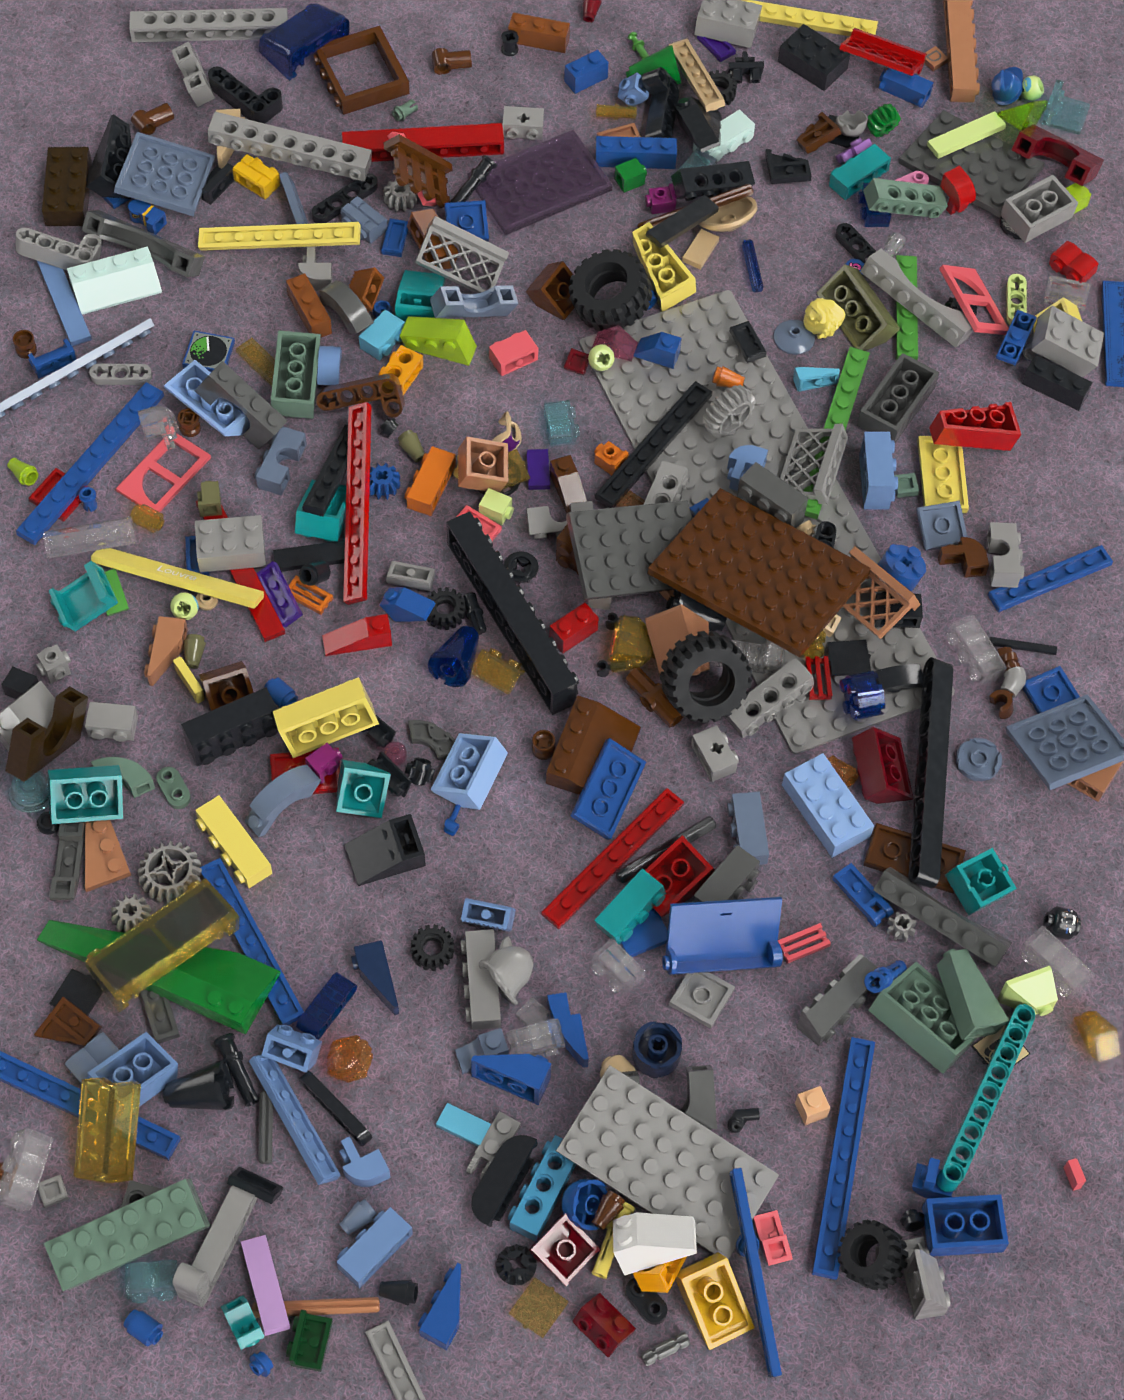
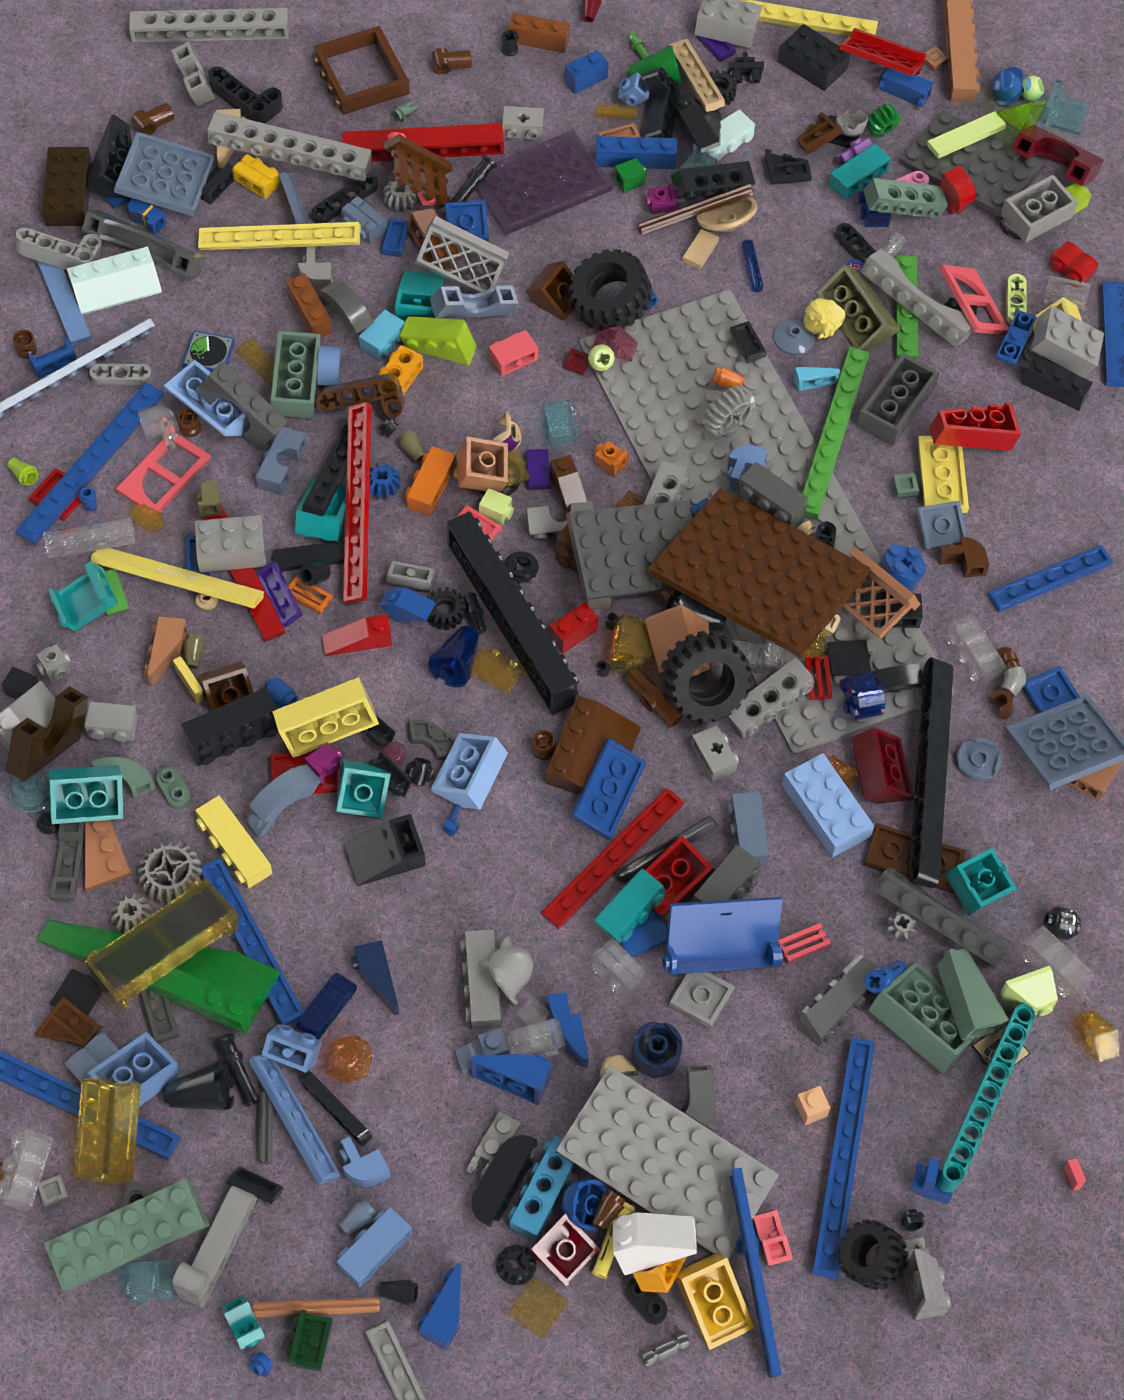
(143, 1327): blue brick -> none
(184, 606): yellowish green piece -> none
(265, 1285): lavender tile -> none
(301, 36): clear blue windscreen -> none
(366, 286): dark orange brick -> none
(381, 306): blue plate -> none
(430, 934): black tyre -> none
(463, 1124): medium azure tile -> none
(488, 914): medium blue brick -> none
(603, 1324): dark red bracket -> none
(653, 445): black tile -> none
(659, 349): blue slope -> none
(664, 269): light yellow wedge -> none
(682, 221): black tile -> none
(740, 1117): black arm -> none
(827, 464): light grey fence -> none
(862, 894): blue plate -> none
(877, 470): medium blue brick -> none
(965, 1225): blue brick -> none
(1005, 540): light grey arch -> none
(1026, 646): black bar -> none

